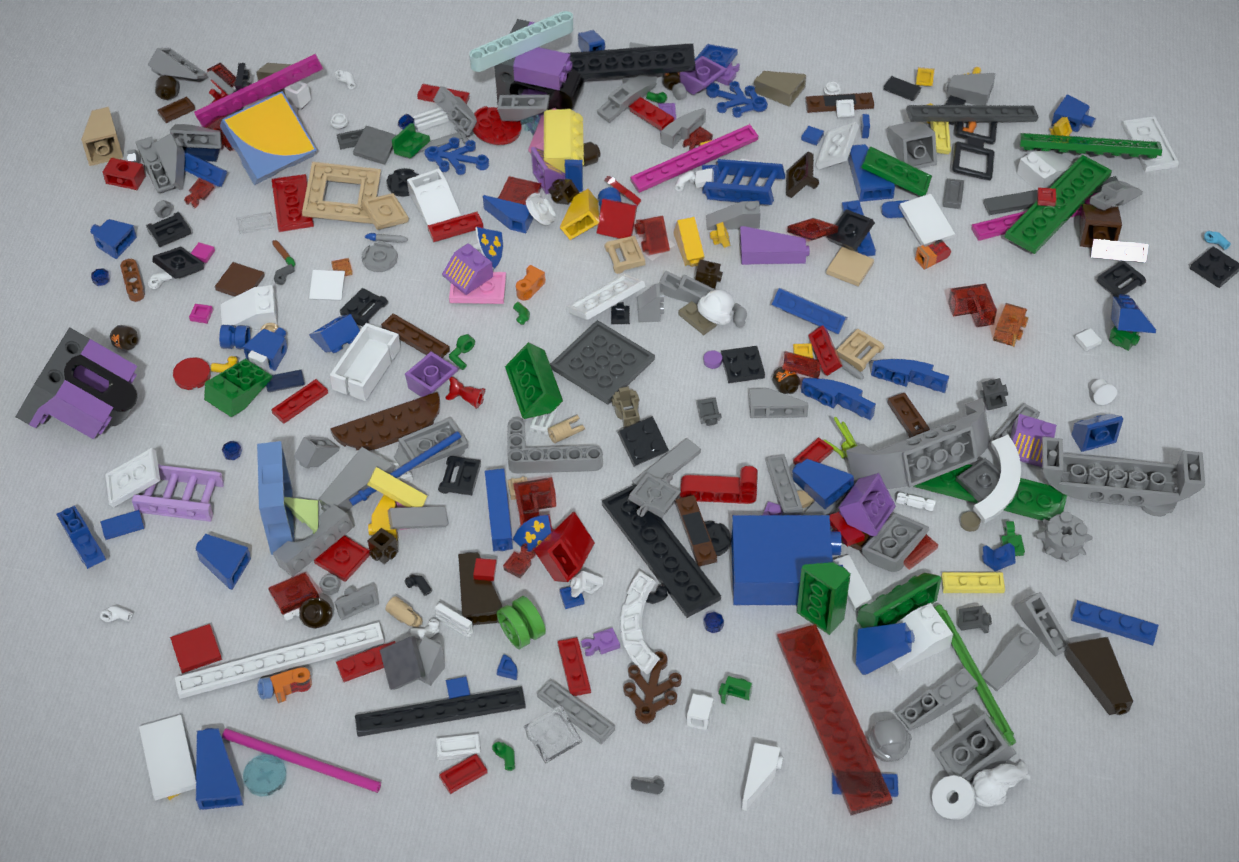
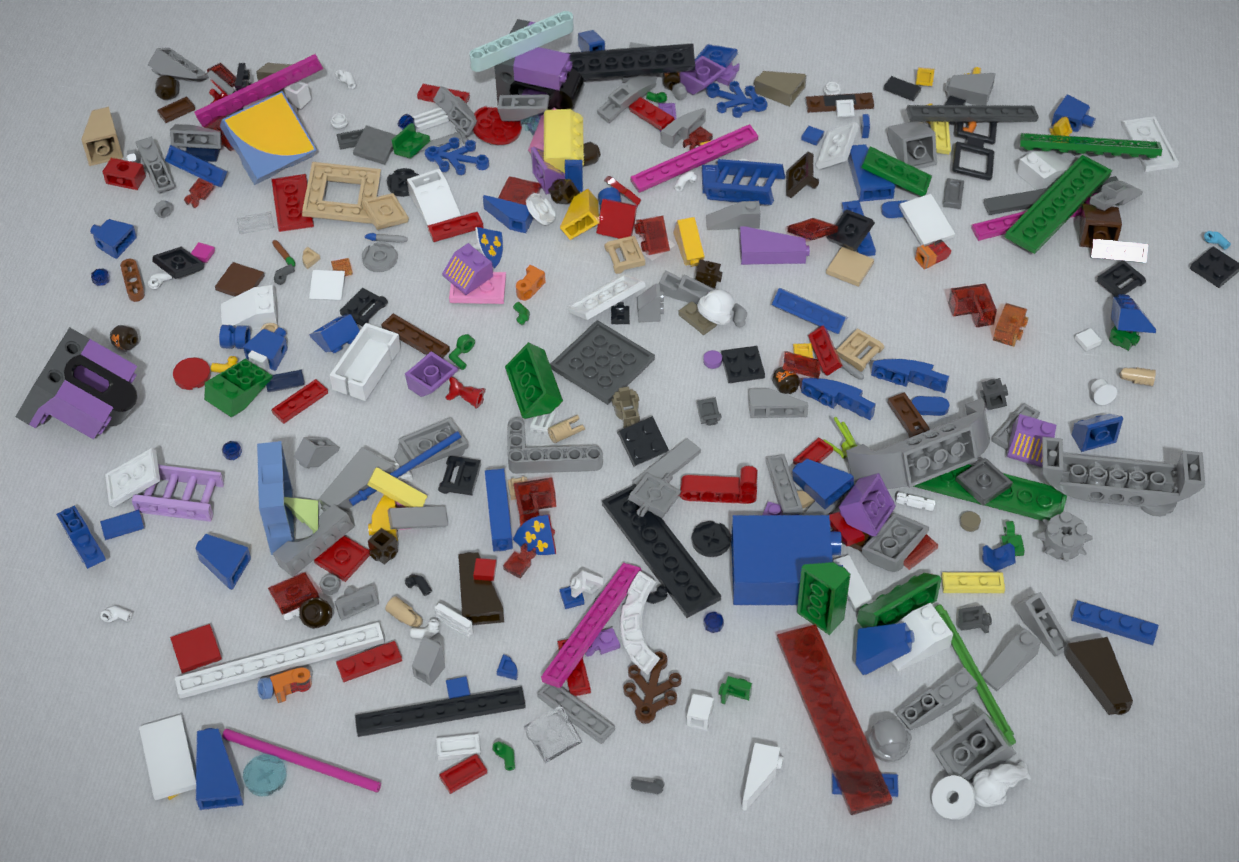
(169, 229): black plate -> none
(172, 157): light grey slope -> none
(201, 313): dark pink tile -> none
(309, 257): none -> tan tile
(389, 424): reddish brown plate -> none
(402, 663): flat silver tile -> none
(521, 622): bright green wheel -> none
(565, 549): red slope -> none
(590, 626): none -> dark pink plate
(696, 530): reddish brown plate -> none
(704, 176): white tile -> none
(720, 235): yellow tile -> none
(931, 405): none -> blue tile
(1008, 482): white tile -> none
(1046, 196): red tile -> none
(1139, 375): none -> tan hinge

